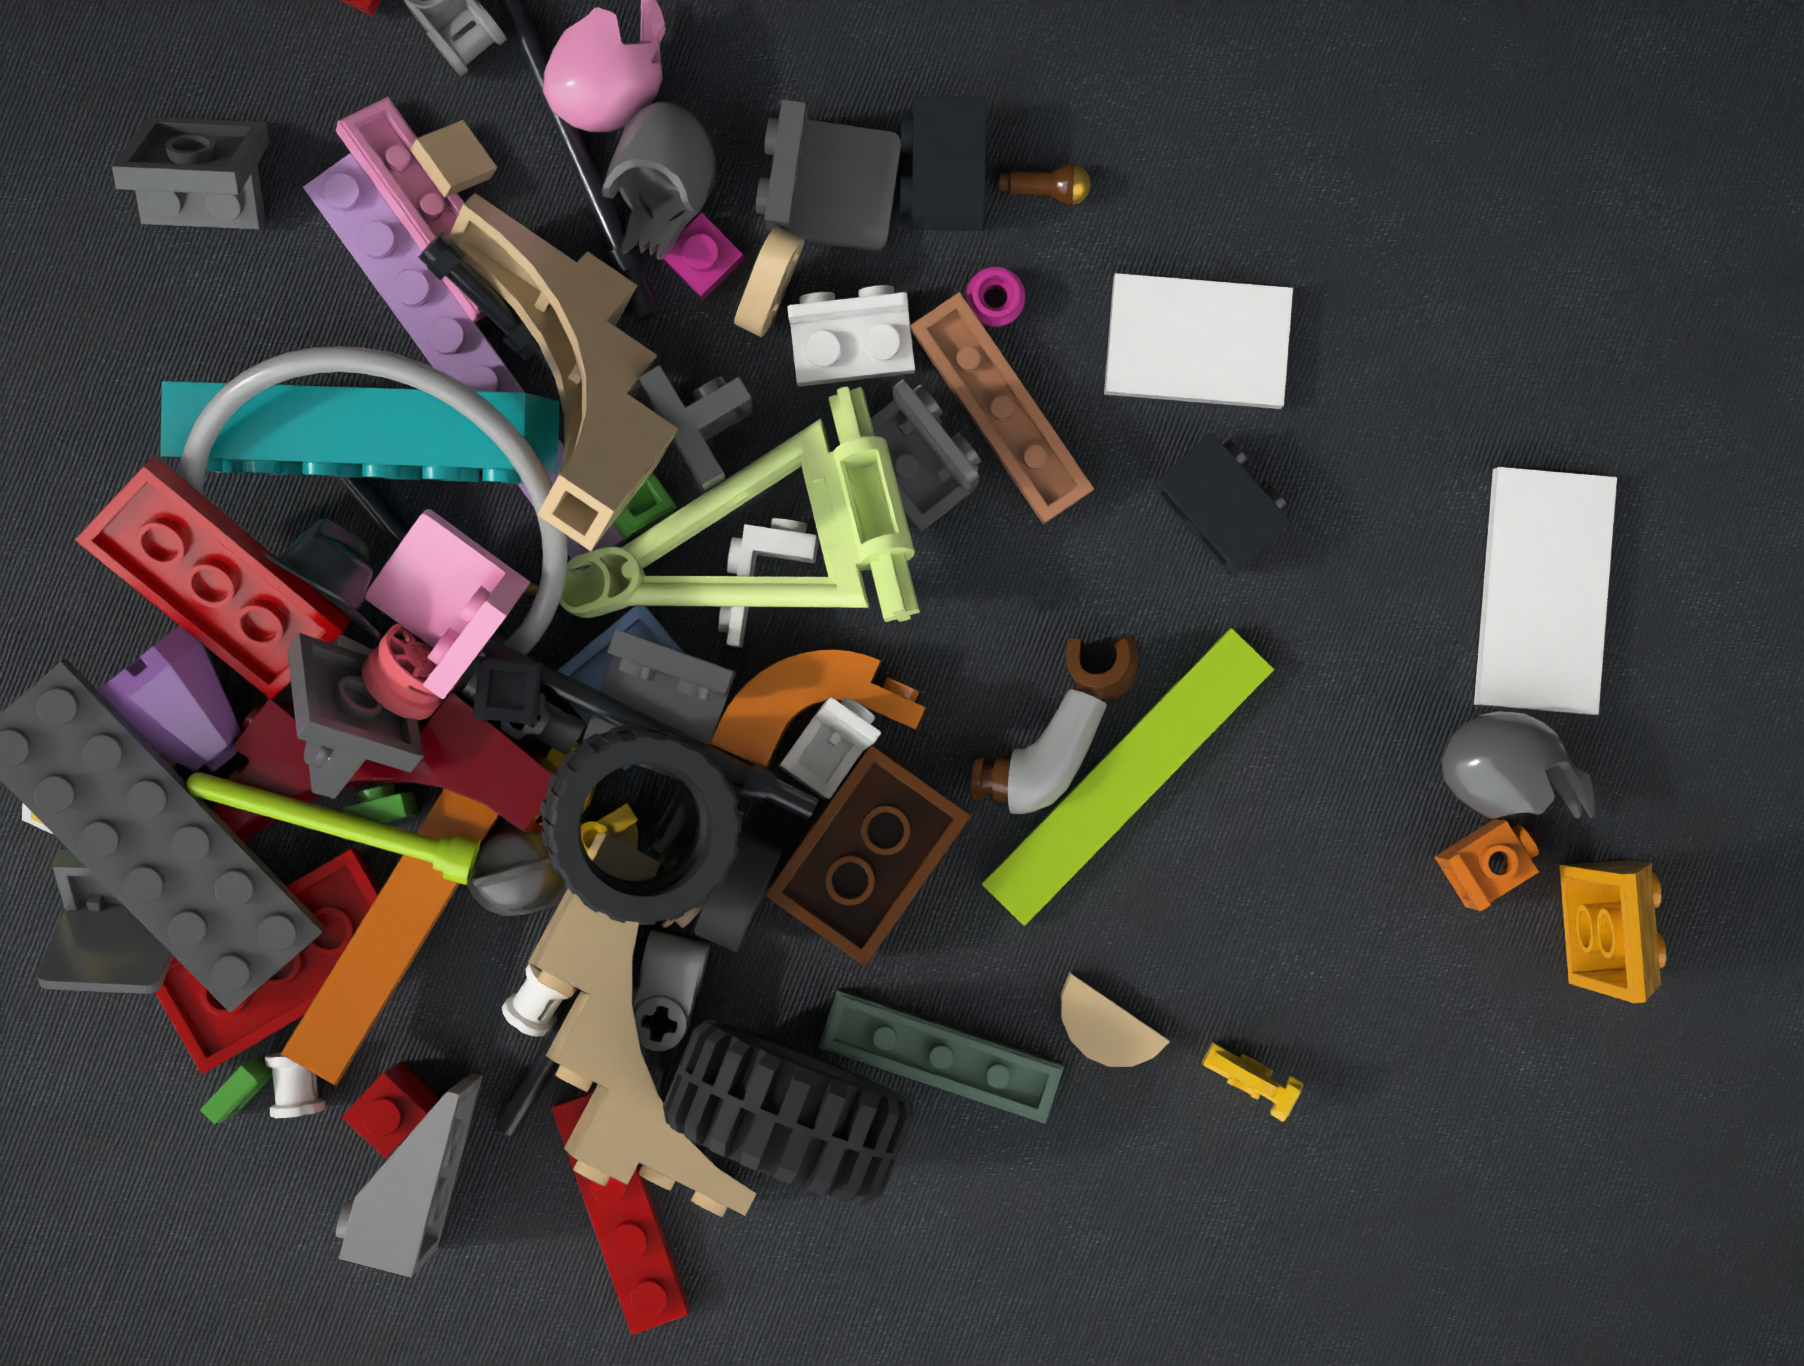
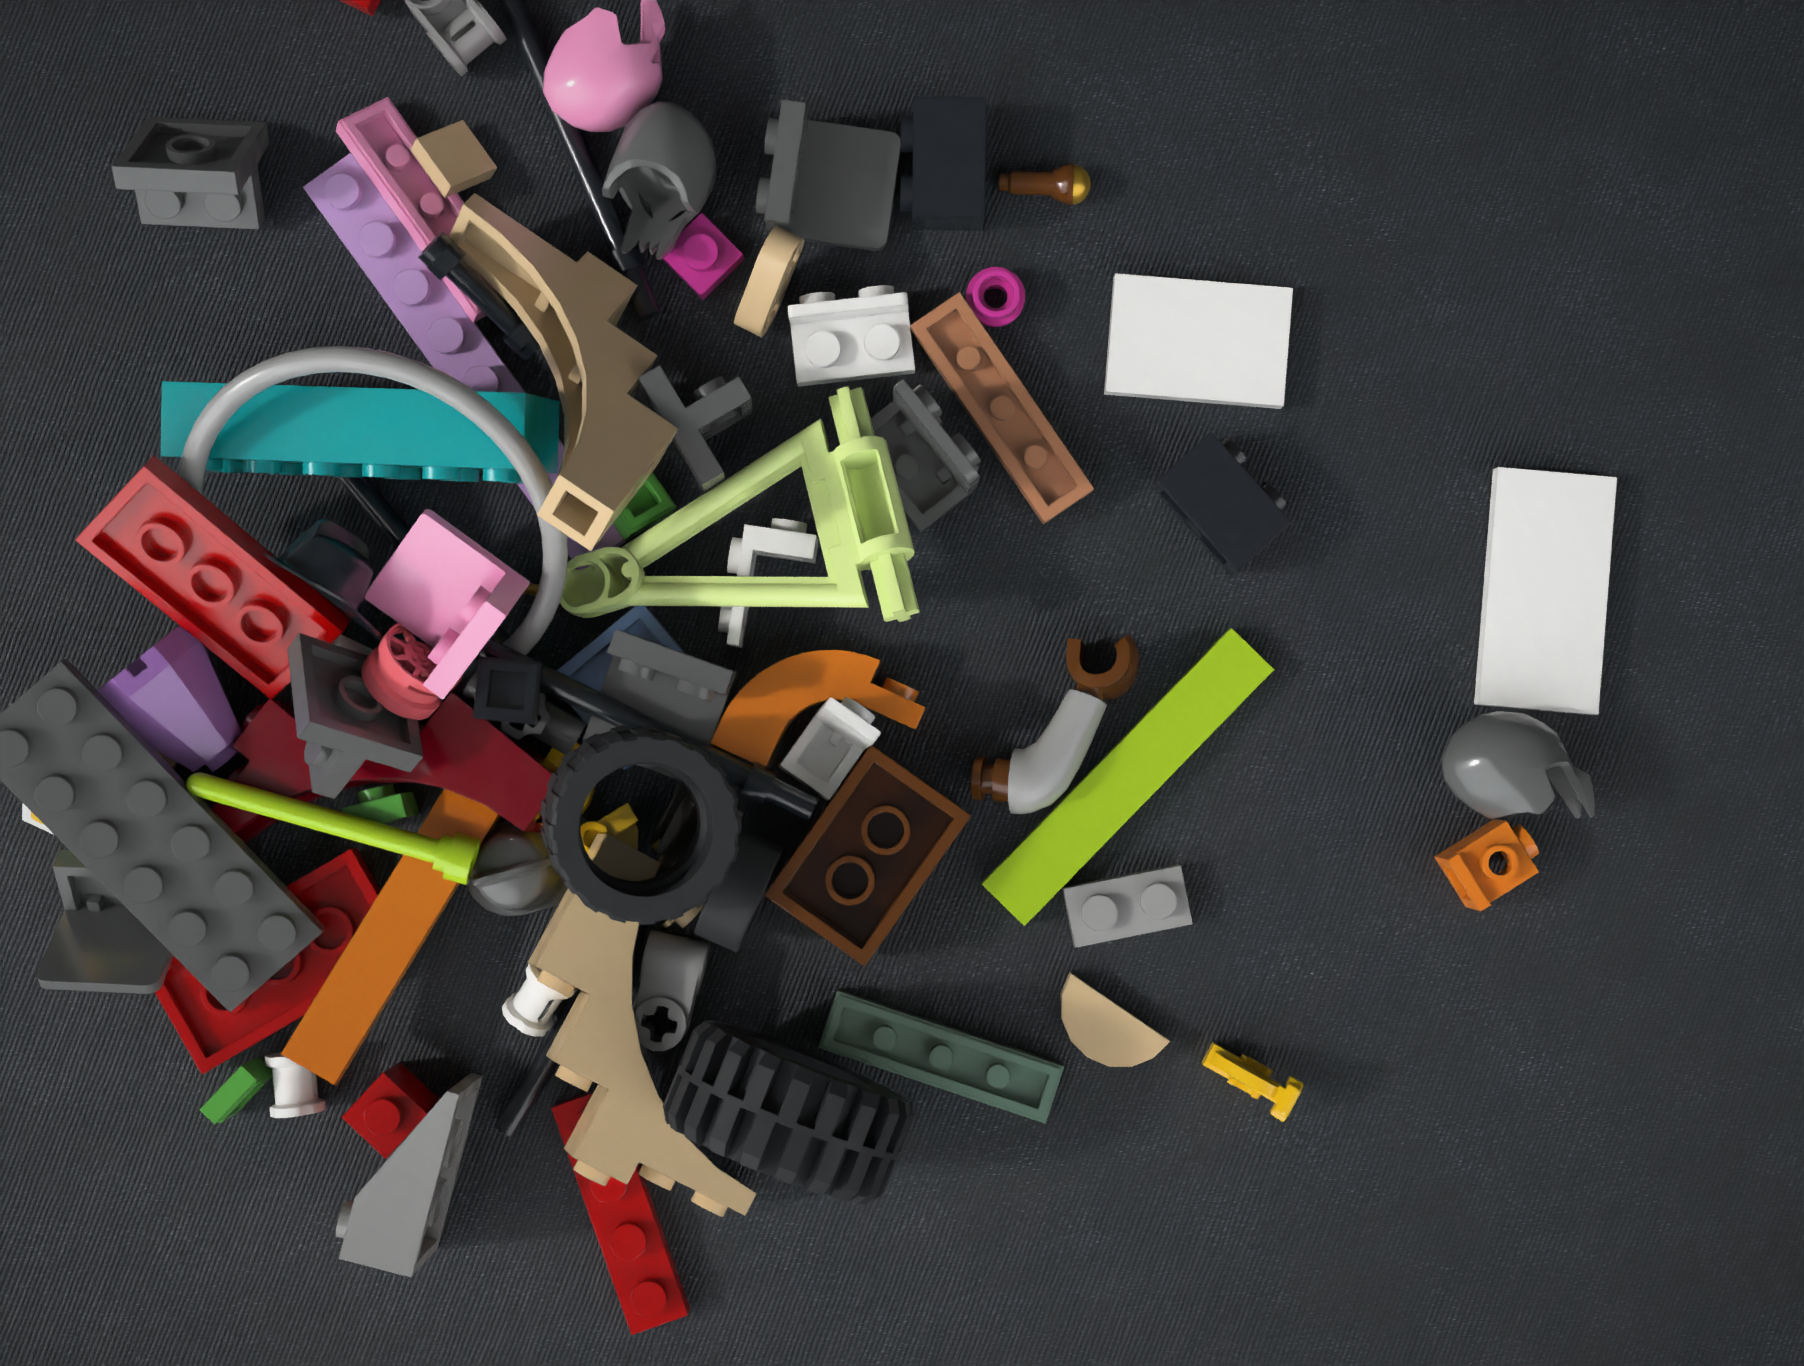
(1127, 905): none -> light grey plate
(1613, 928): light orange slope -> none

